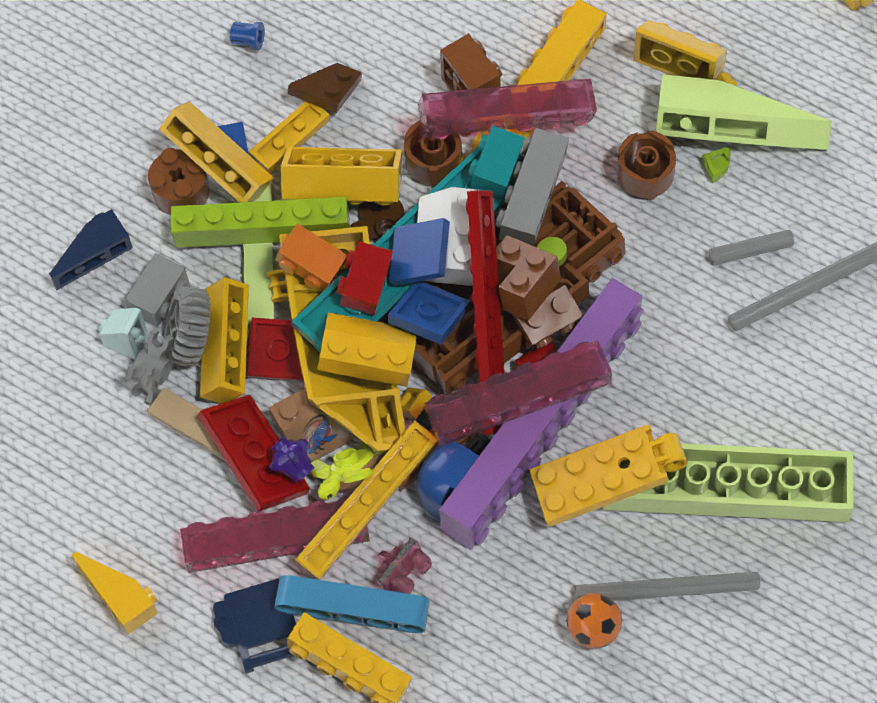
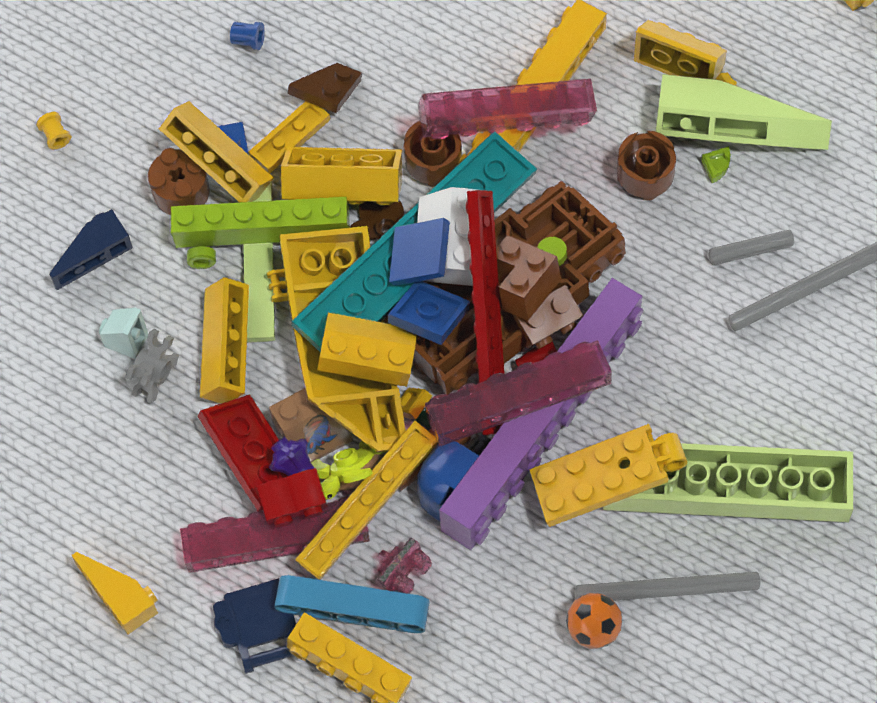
(51, 126): none -> yellow bush
(155, 288): light grey brick -> none
(181, 417): tan tile -> none
(188, 324): light grey gear -> none
(201, 257): none -> lime tile
(273, 350): red tile -> none
(292, 497): none -> red brick
(310, 258): orange brick -> none
(365, 278): red brick -> none
(467, 66): dark orange brick -> none
(497, 161): teal brick -> none
(533, 187): light grey brick -> none

